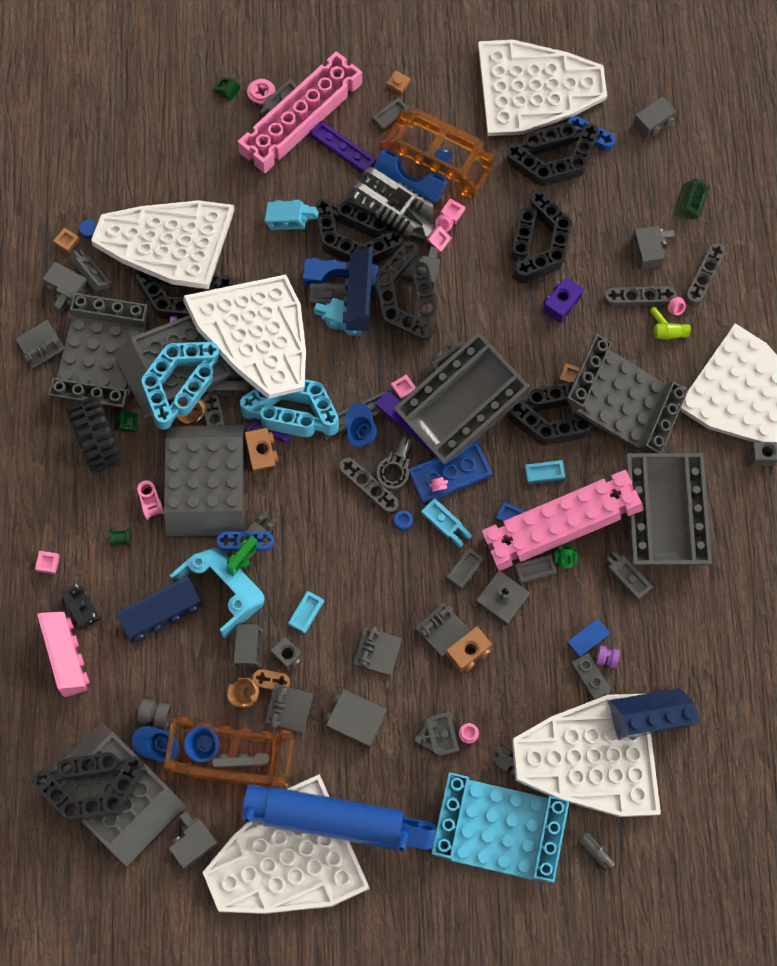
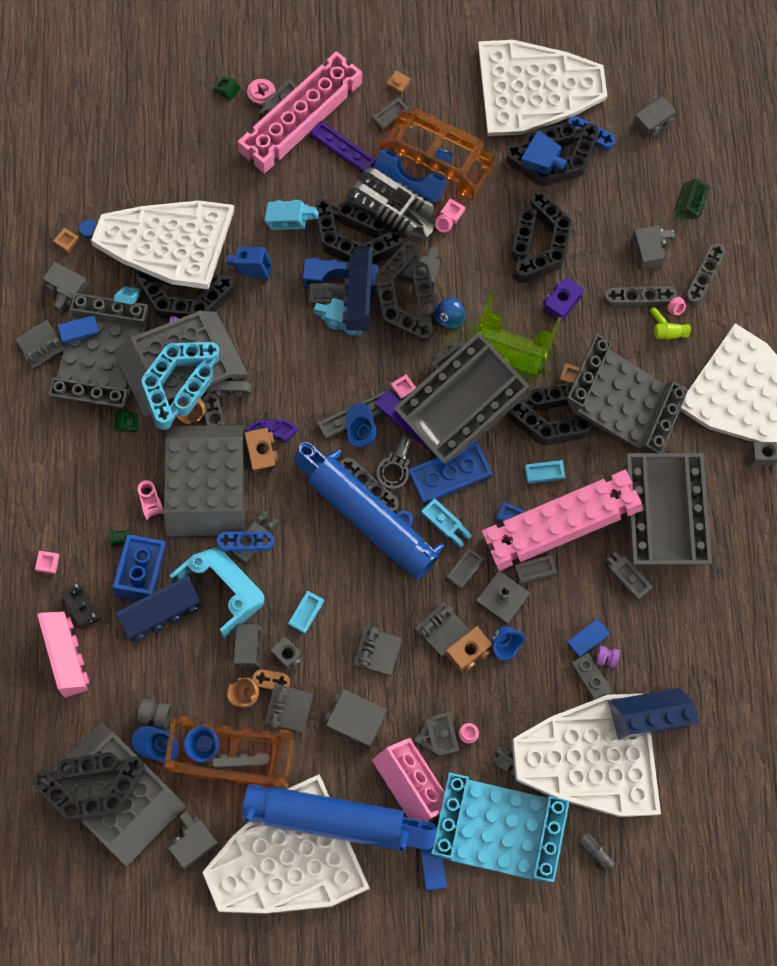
(78, 329): none -> blue tile
(90, 270): dark grey hinge -> none
(94, 434): black tyre -> none
(127, 295): none -> medium azure tile
(139, 568): none -> blue slope
(241, 559): green plate -> none
(251, 262): none -> blue torso
(256, 332): white piece -> none
(256, 406): medium azure piece -> none
(366, 511): none -> blue piece
(410, 780): none -> bright pink slope
(433, 870): none -> blue tile
(438, 238): bright pink plate -> none
(438, 484): bright pink plate -> none
(450, 313): none -> blue helmet
(507, 642): none -> blue helmet
(517, 350): none -> clear neon green windscreen
(542, 155): none -> blue torso
(566, 556): green gear -> none

